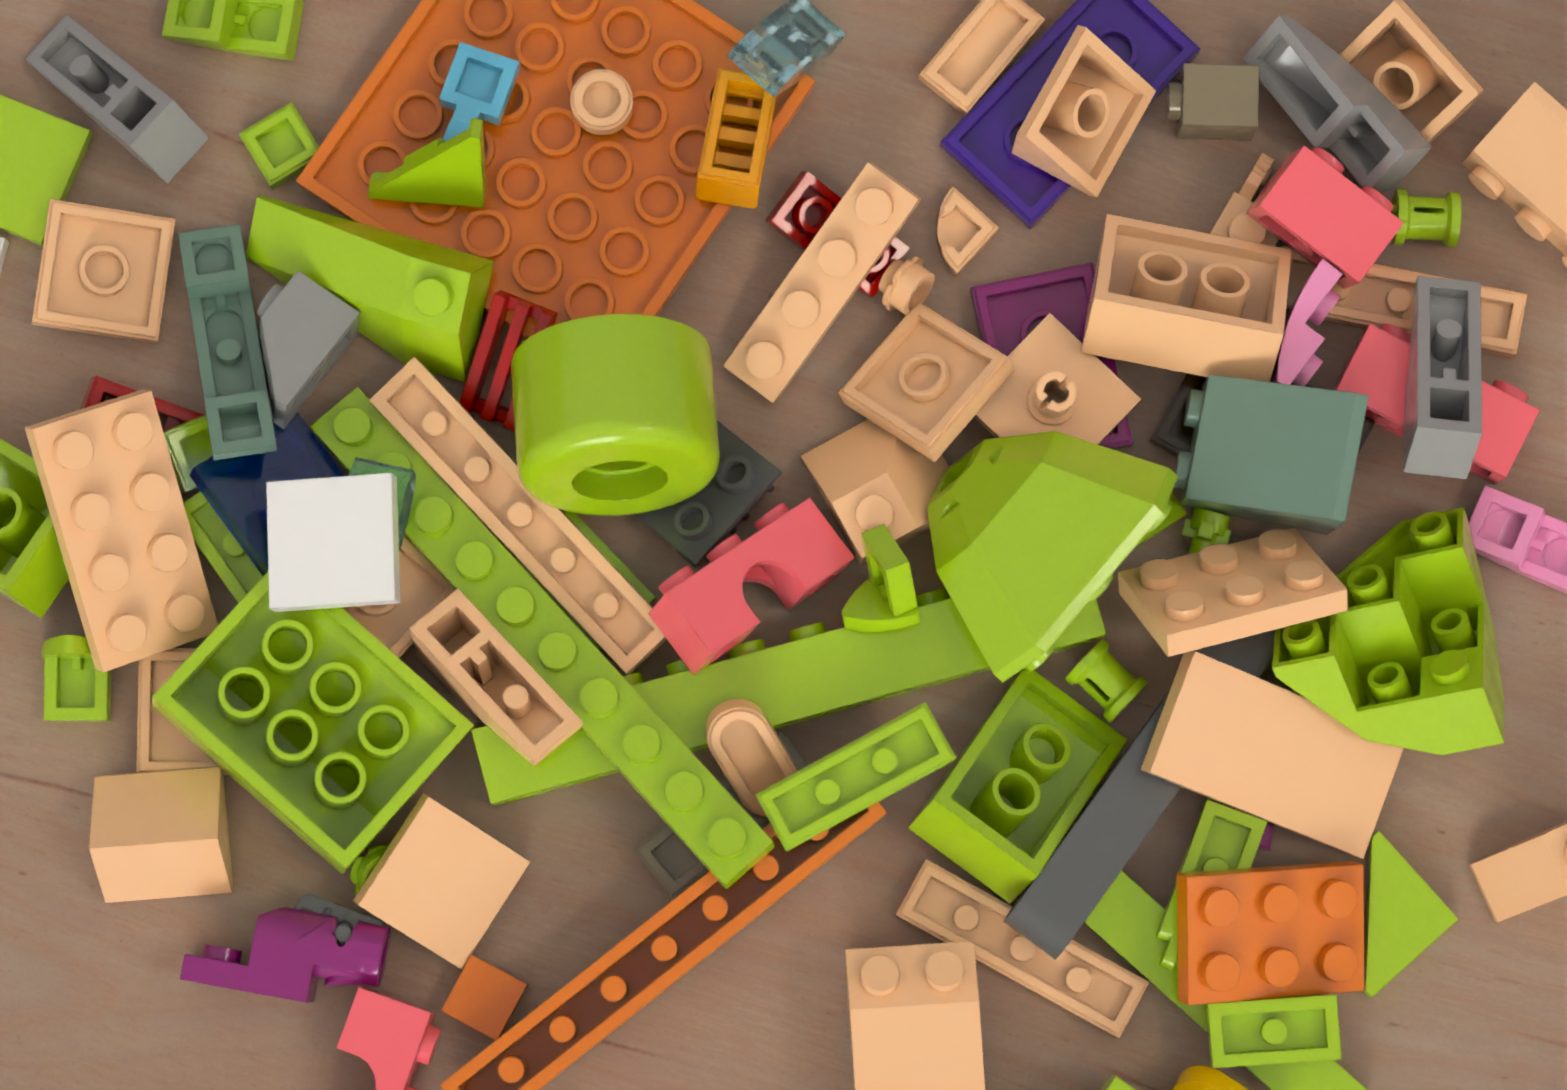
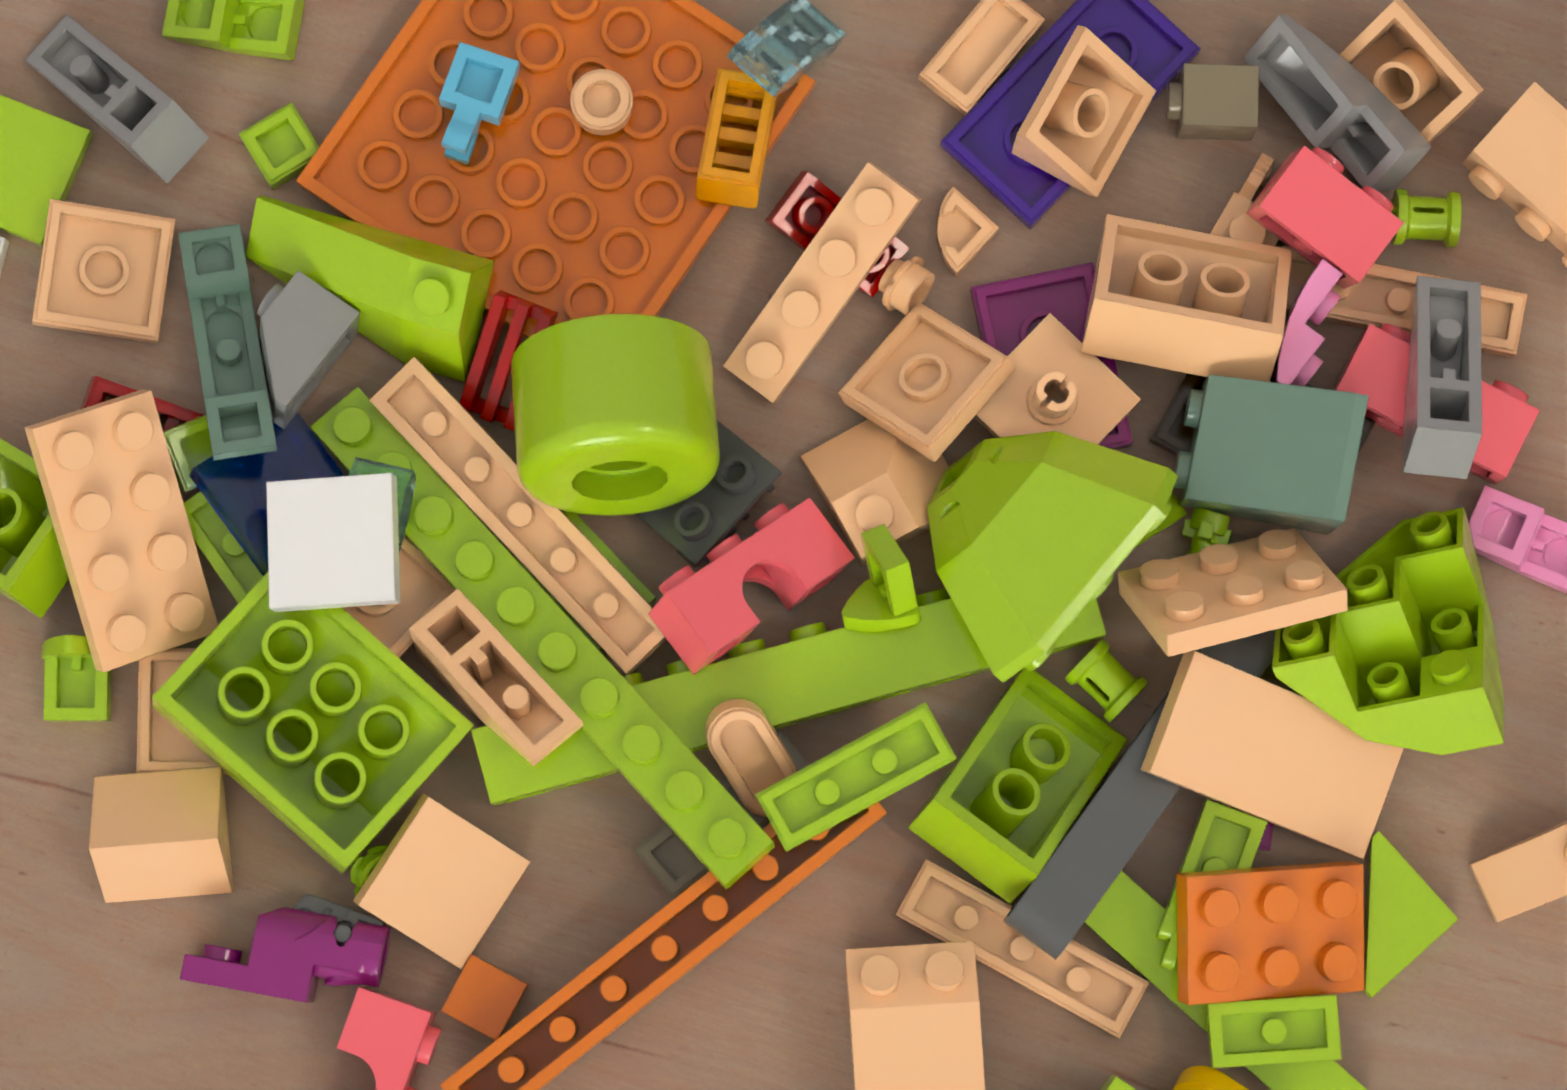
(439, 172): lime tile -> none

